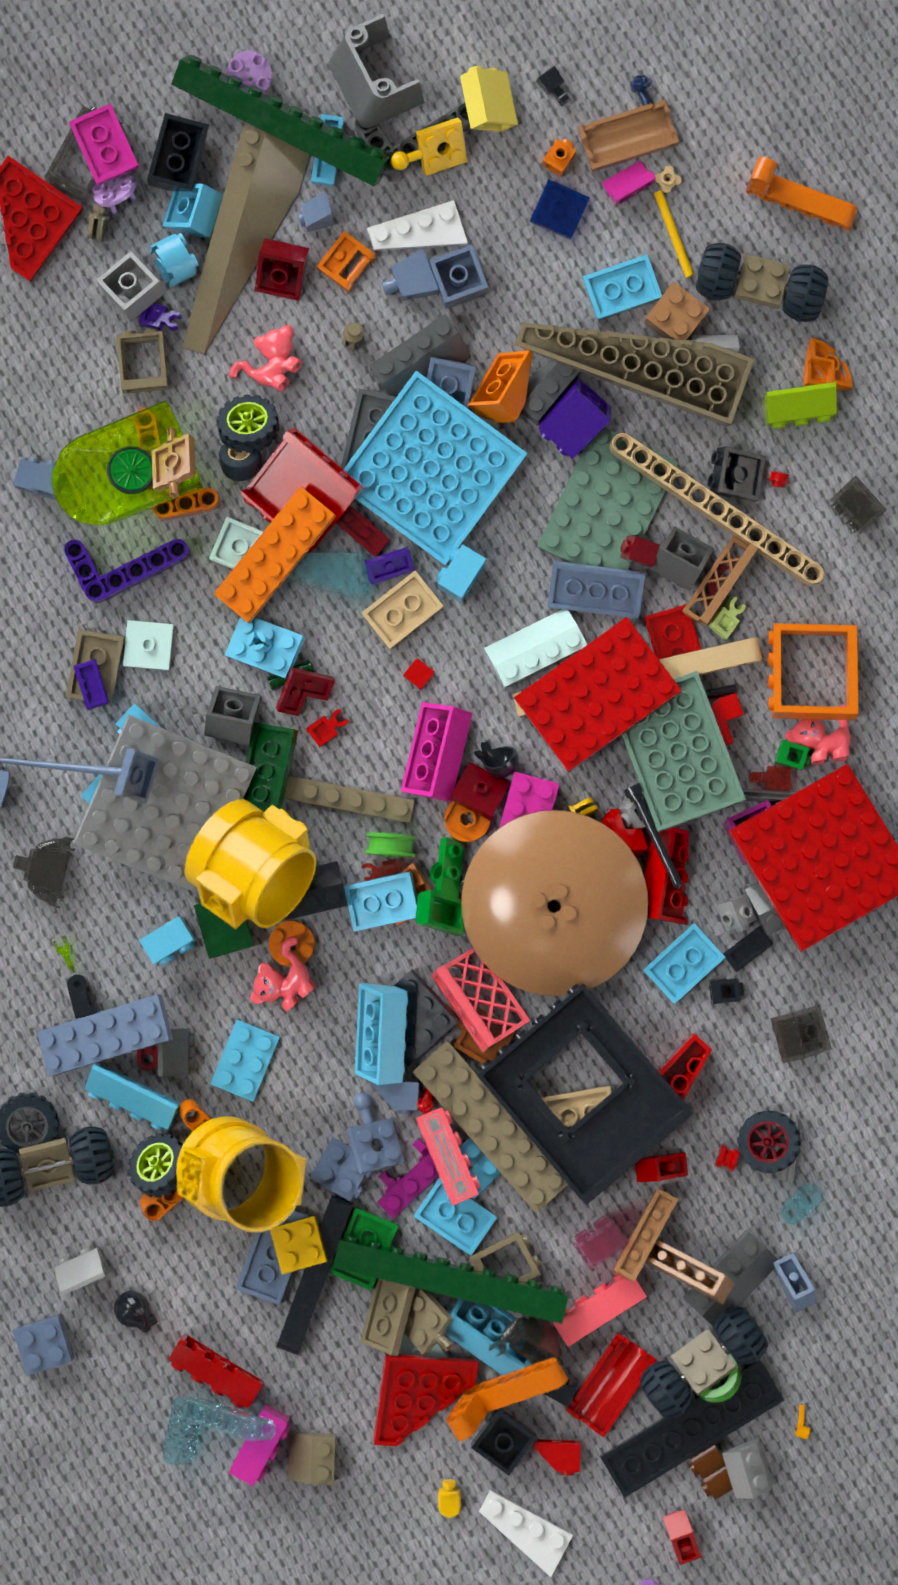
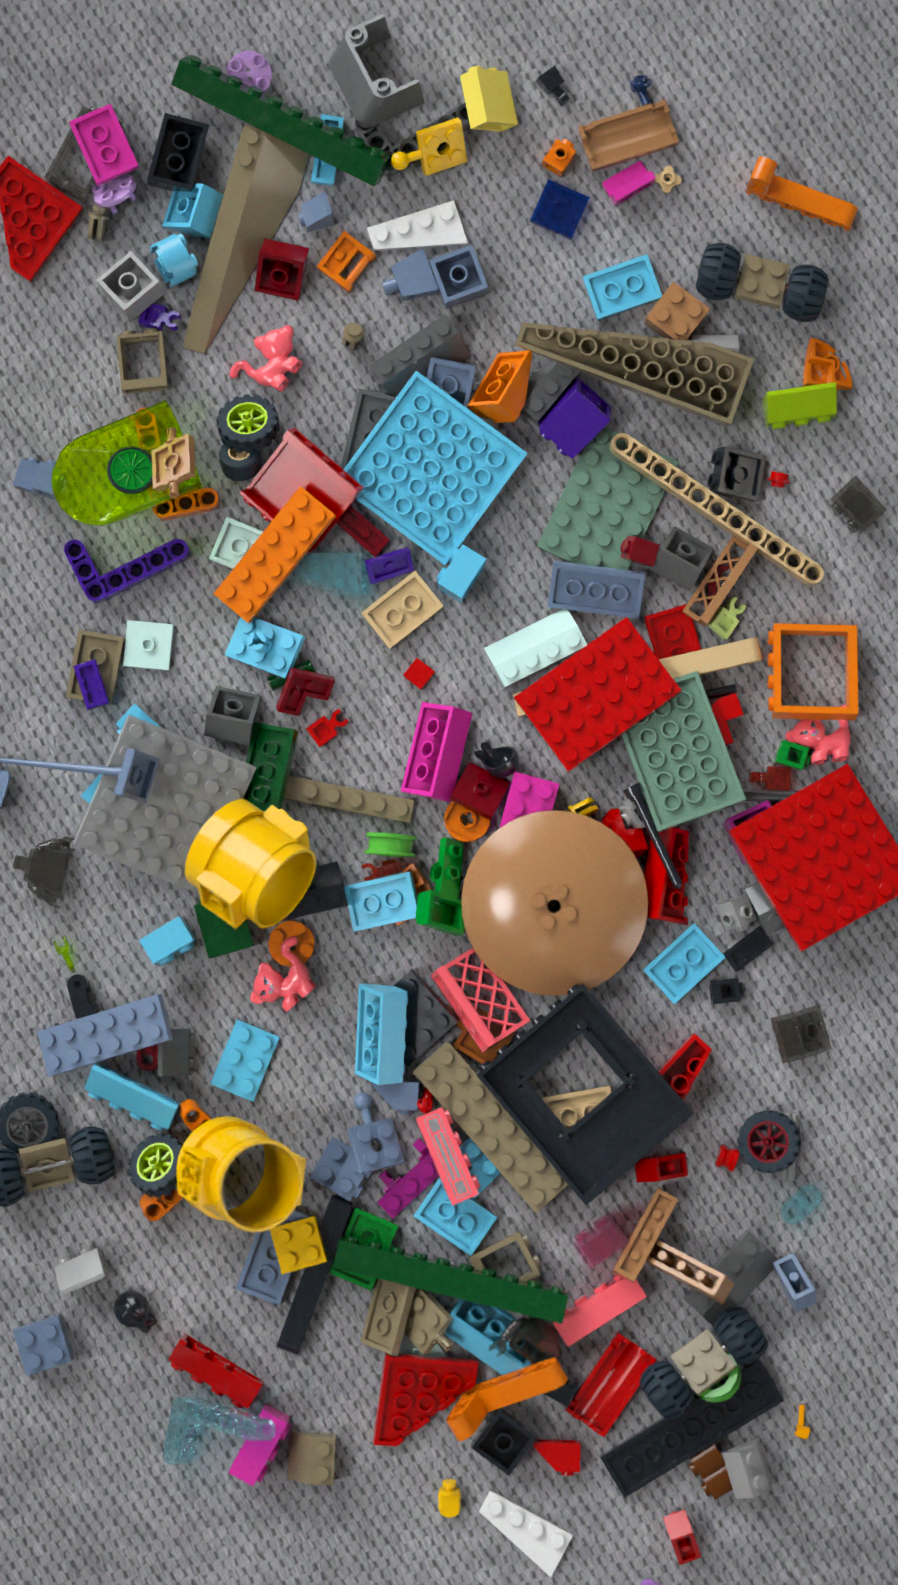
(674, 235): yellow bar -> none

